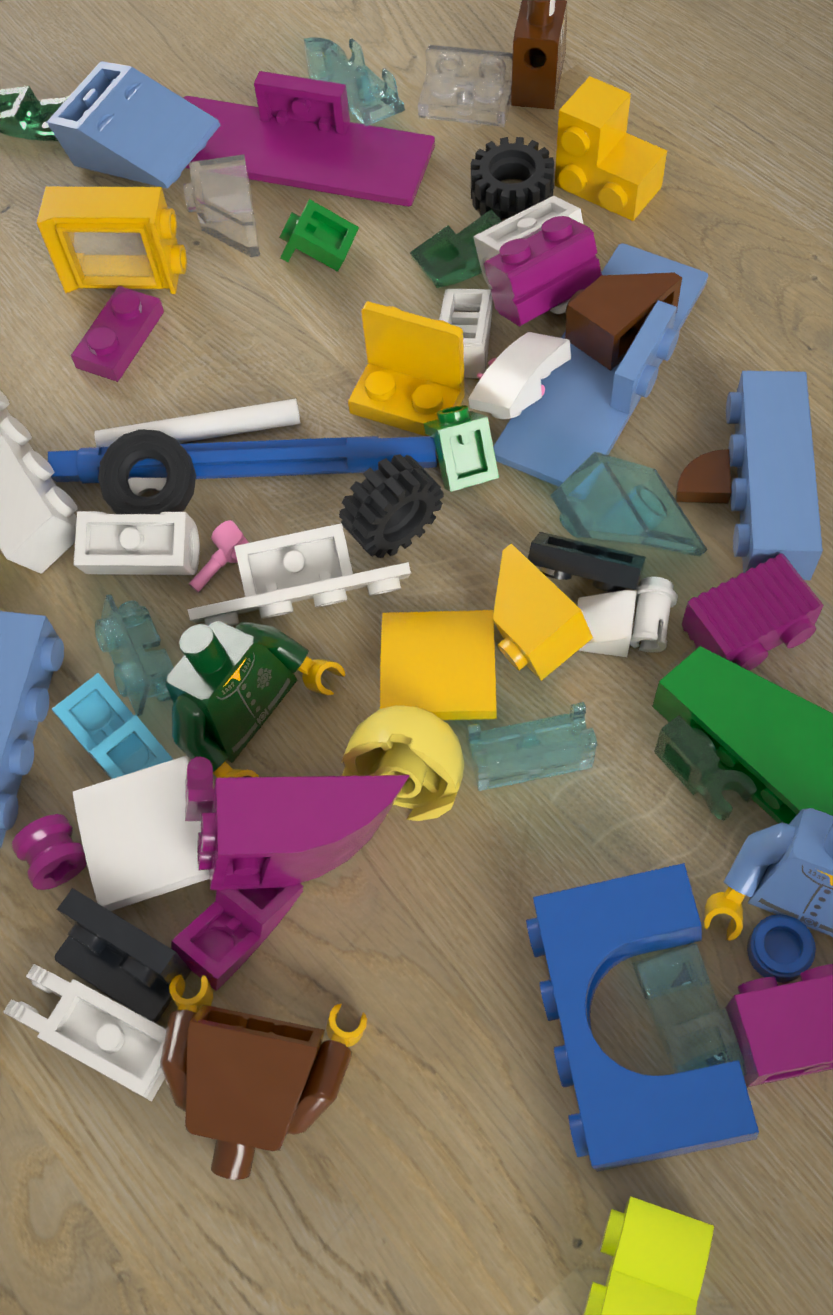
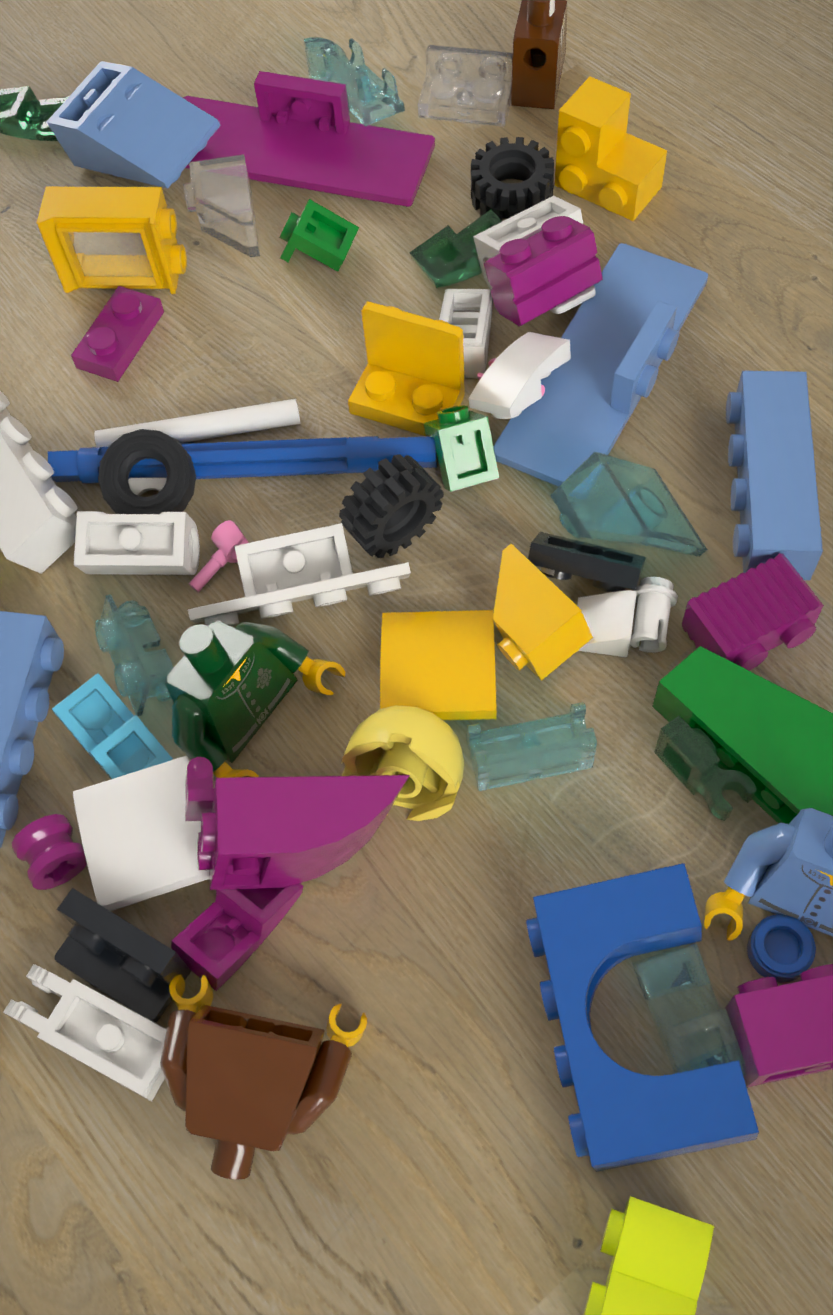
(613, 310): reddish brown slope -> none
(706, 479): reddish brown tile -> none

